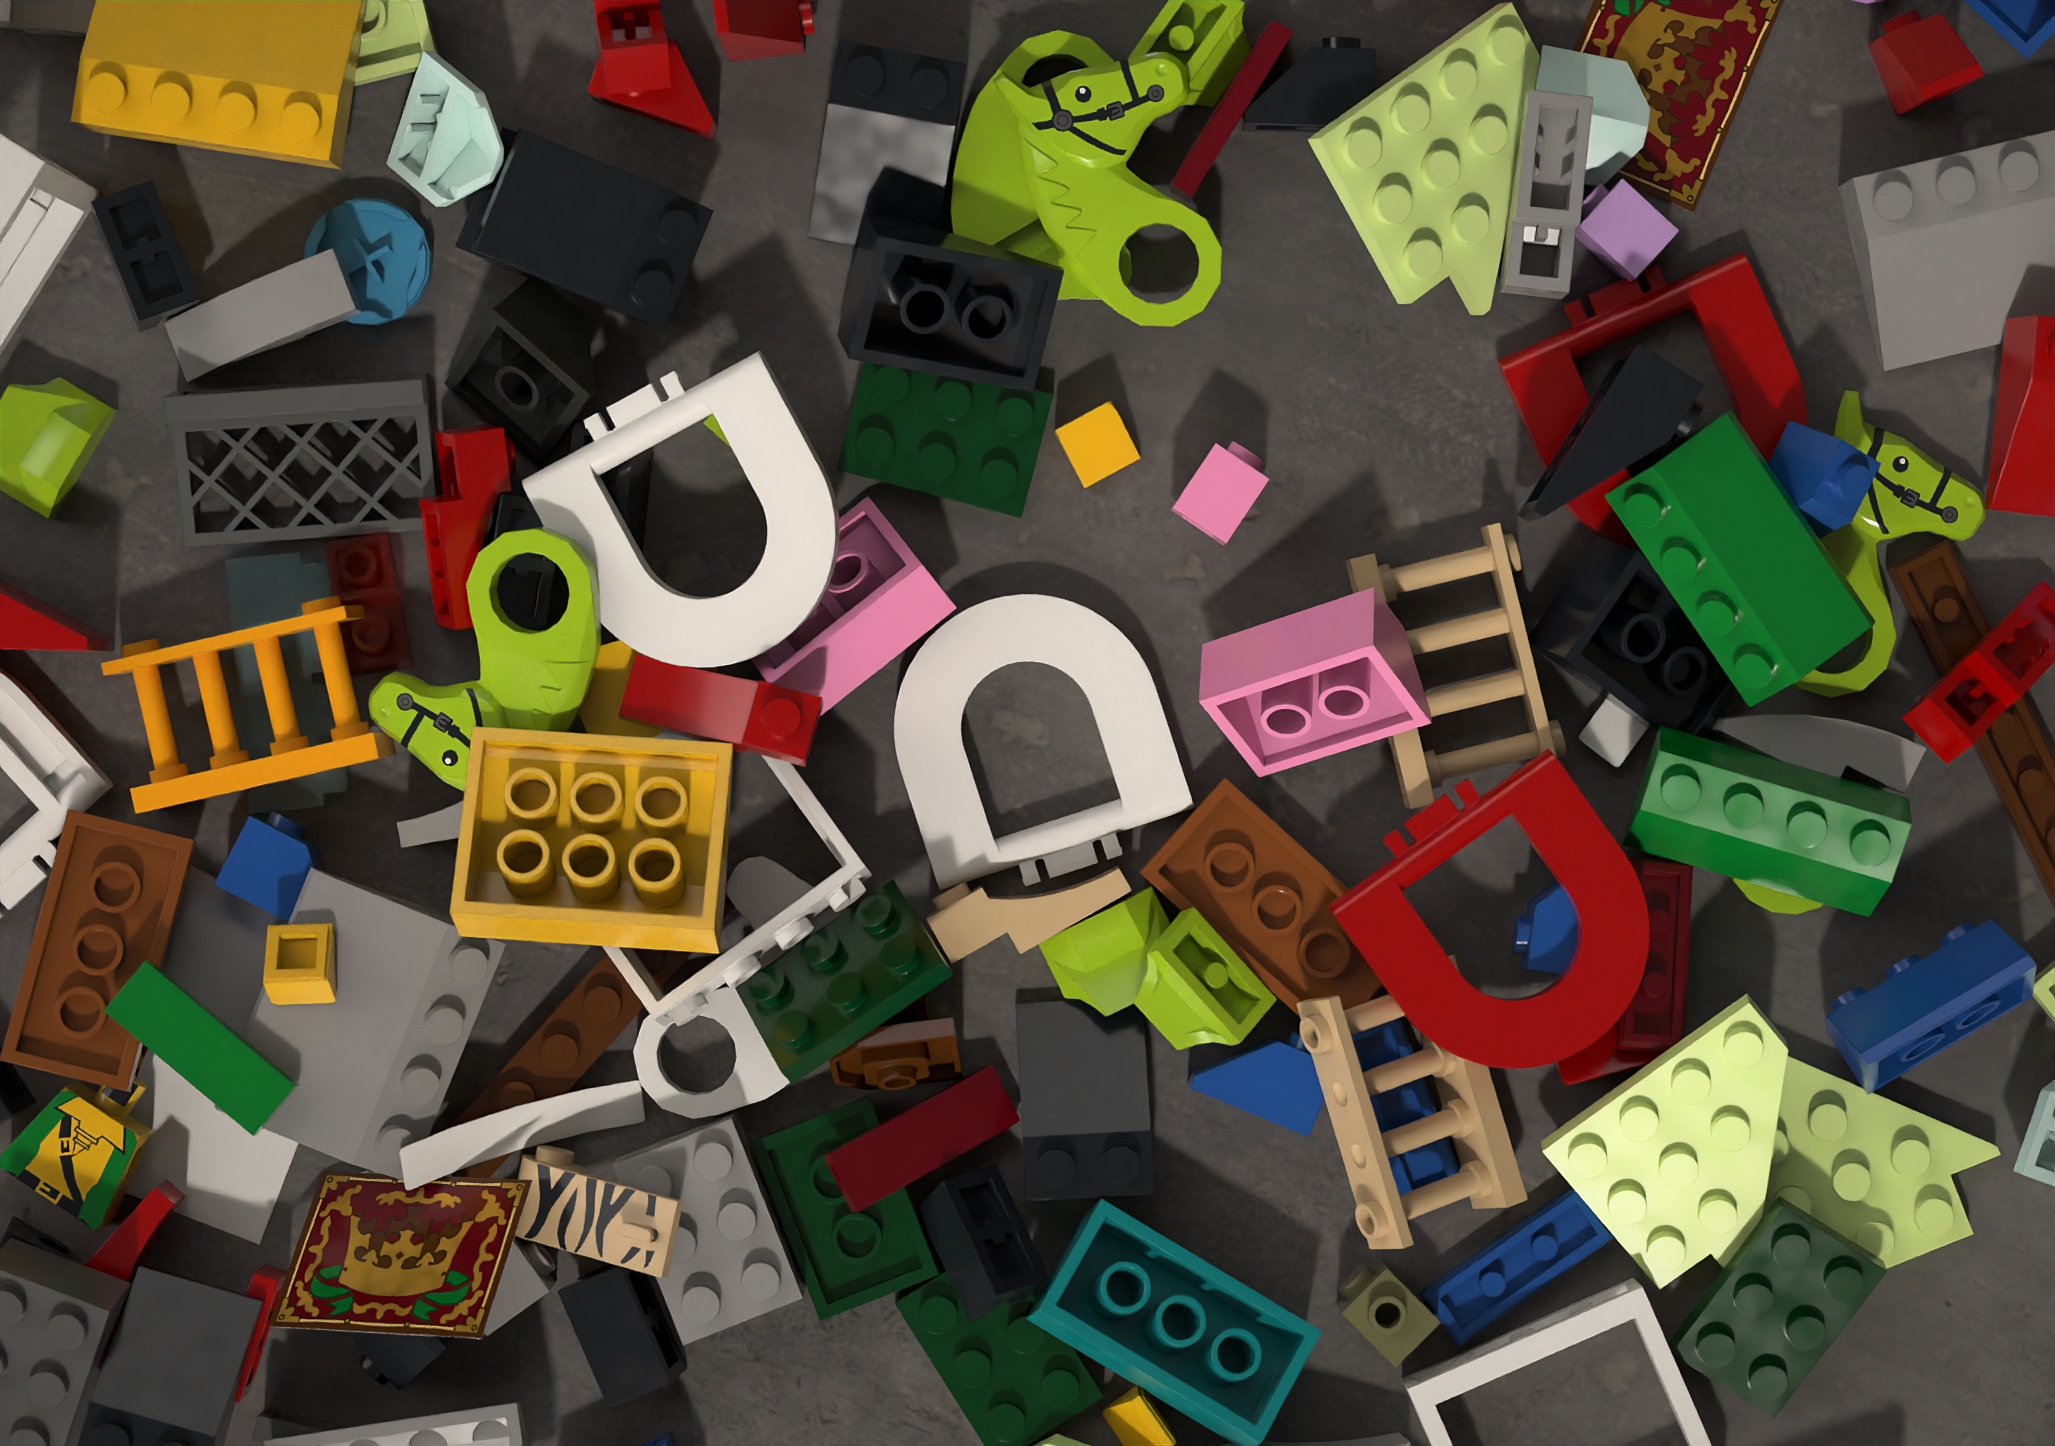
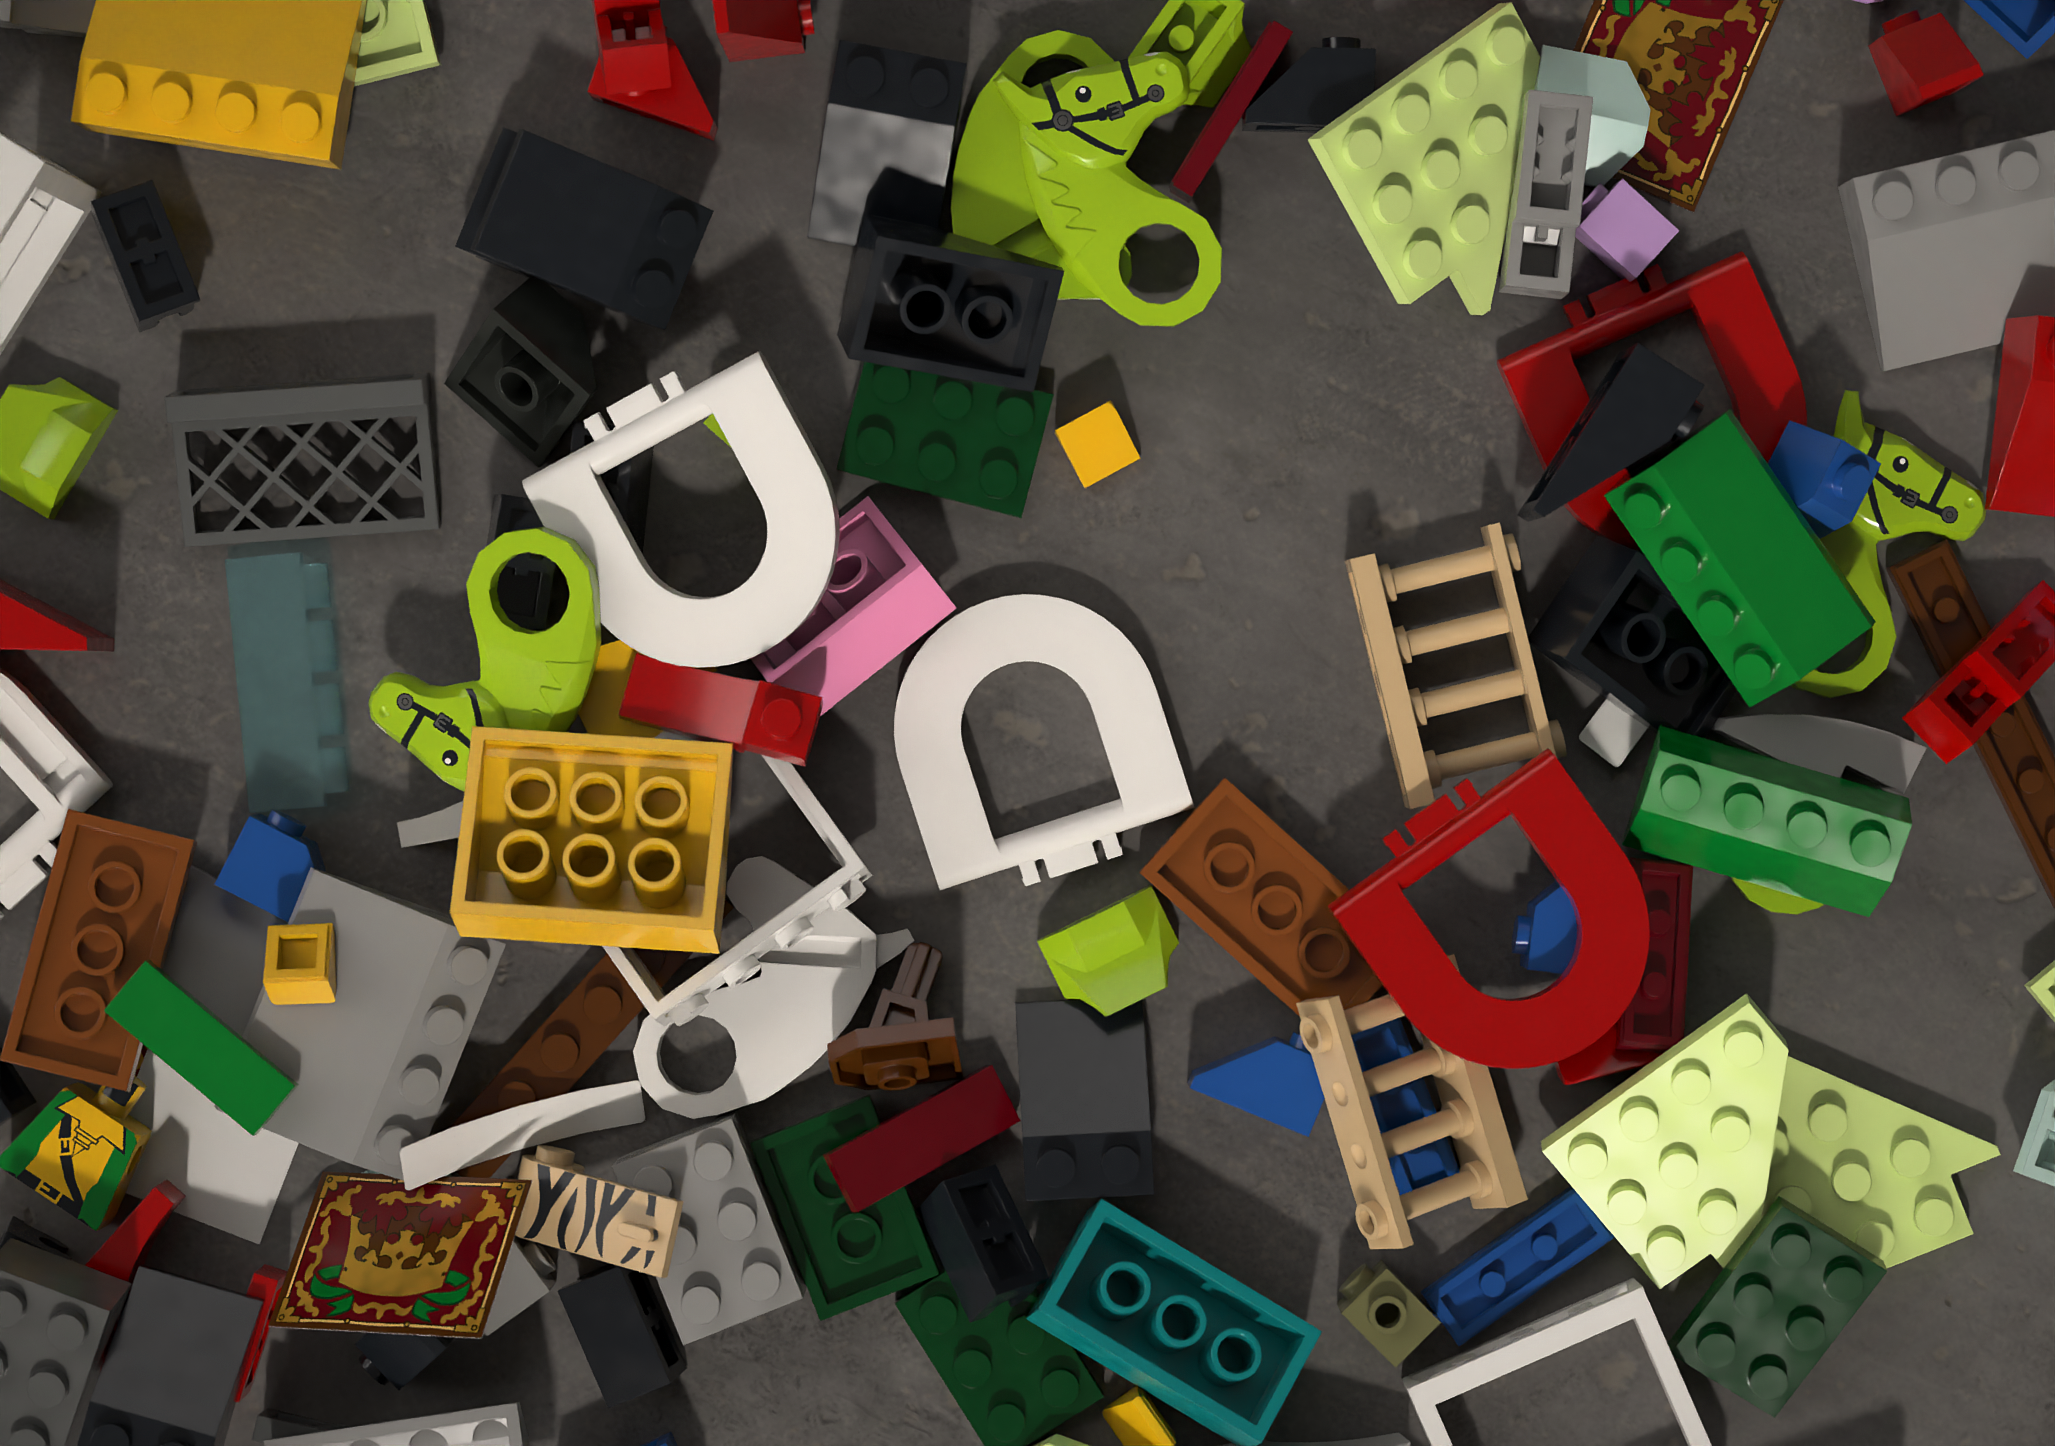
(263, 315): light grey slope -> none
(290, 752): light orange fence -> none
(366, 574): clear red slope -> none
(383, 255): dark azure tile -> none
(445, 135): light aqua slope -> none
(473, 473): red slope -> none
(843, 981): dark green plate -> none
(973, 918): tan slope -> none
(1200, 987): lime slope -> none
(1222, 491): bright pink brick -> none
(1313, 683): bright pink slope -> none
(1930, 1003): blue slope -> none

